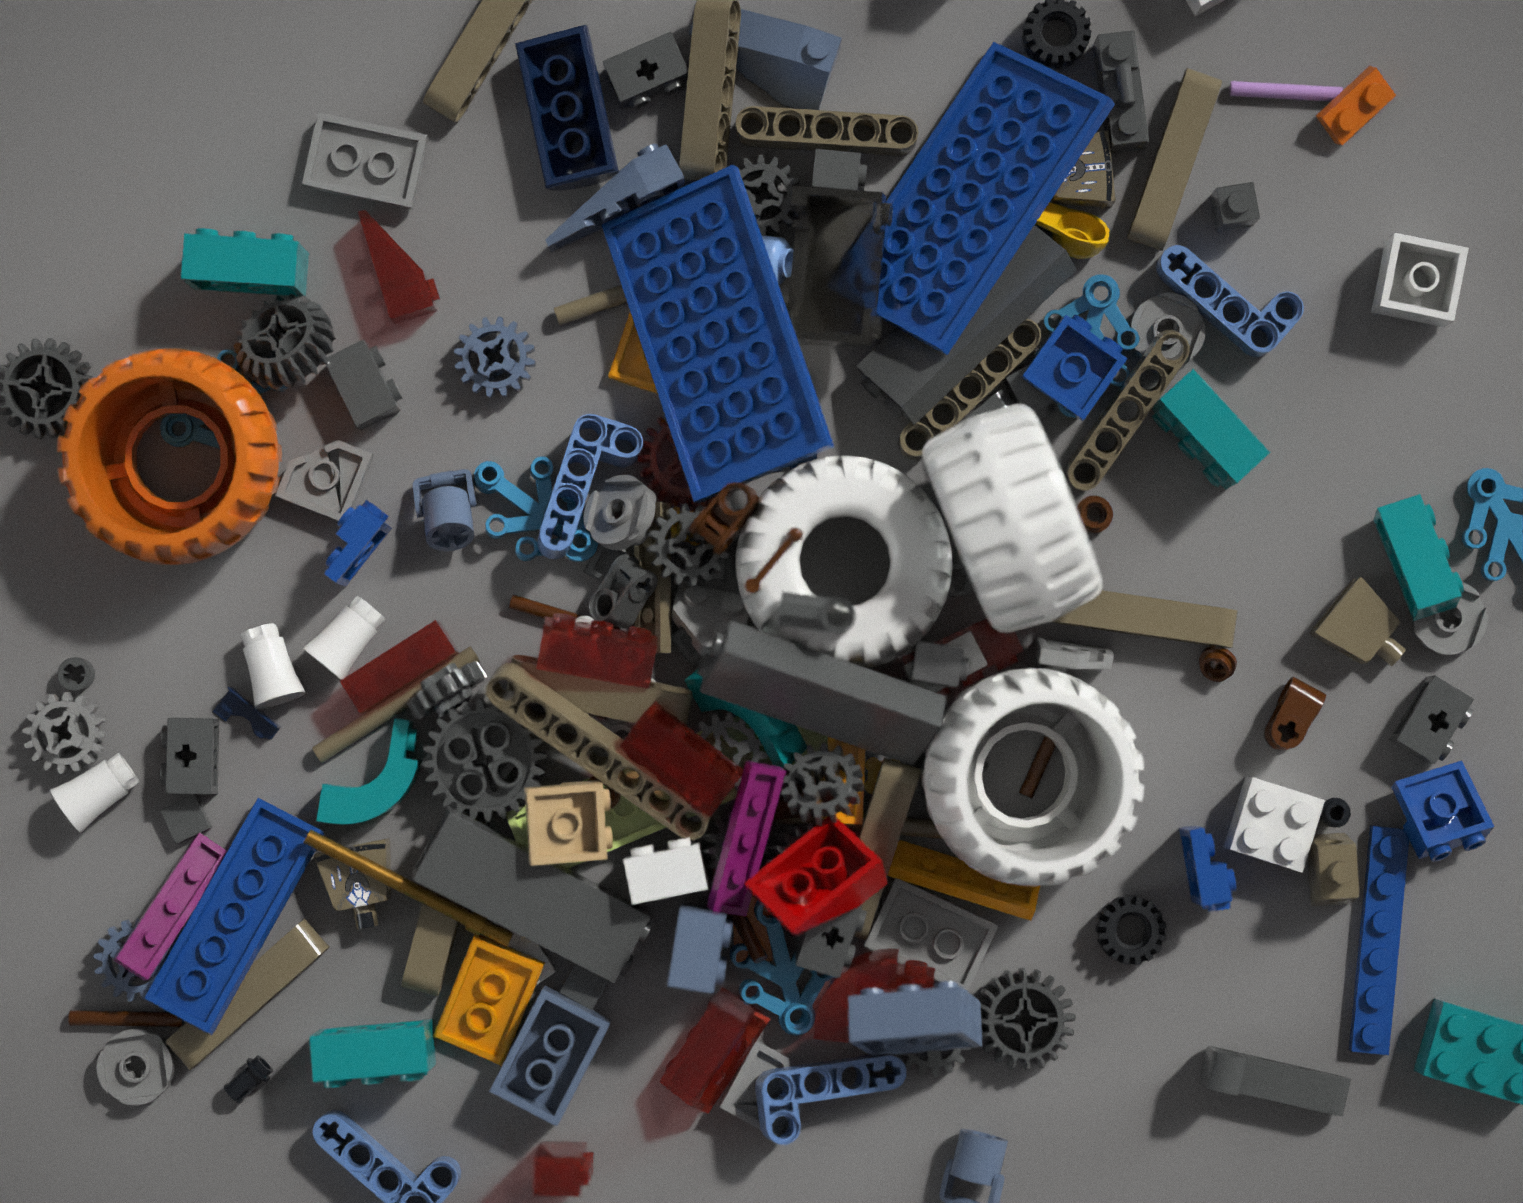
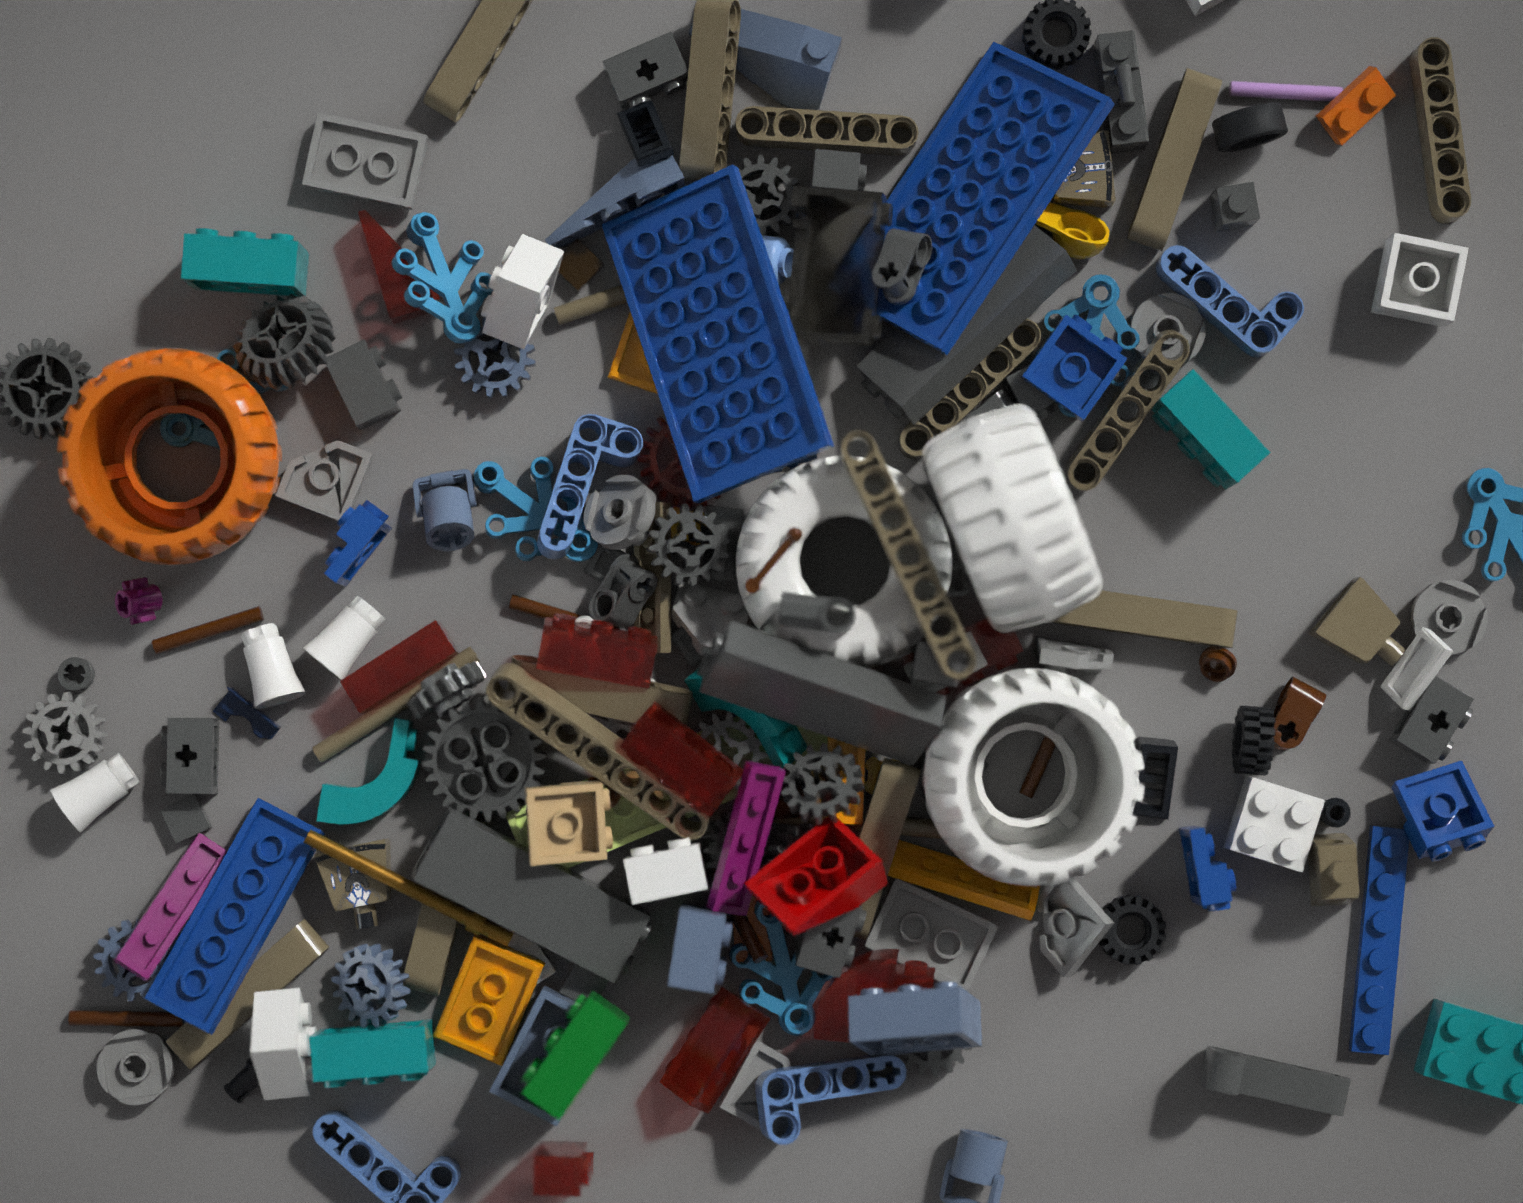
(138, 600): none -> magenta gear
(207, 630): none -> reddish brown bar
(282, 1043): none -> white brick
(370, 985): none -> sand blue gear
(443, 281): none -> dark azure plant
(521, 290): none -> white brick
(567, 109): dark blue brick -> none
(574, 1053): none -> green brick
(579, 265): none -> dark brown tile
(645, 133): none -> black slope
(724, 518): reddish brown piece -> none
(901, 264): none -> dark grey piece
(907, 535): none -> dark tan beam
(1057, 1018): dark grey gear -> none
(1070, 925): none -> light grey plate
(1104, 508): reddish brown plate -> none
(1170, 749): none -> black slope
(1249, 127): none -> black tyre
(1253, 740): none -> black tyre
(1416, 668): none -> white tile
(1418, 557): teal brick -> none
(1447, 114): none -> dark tan beam

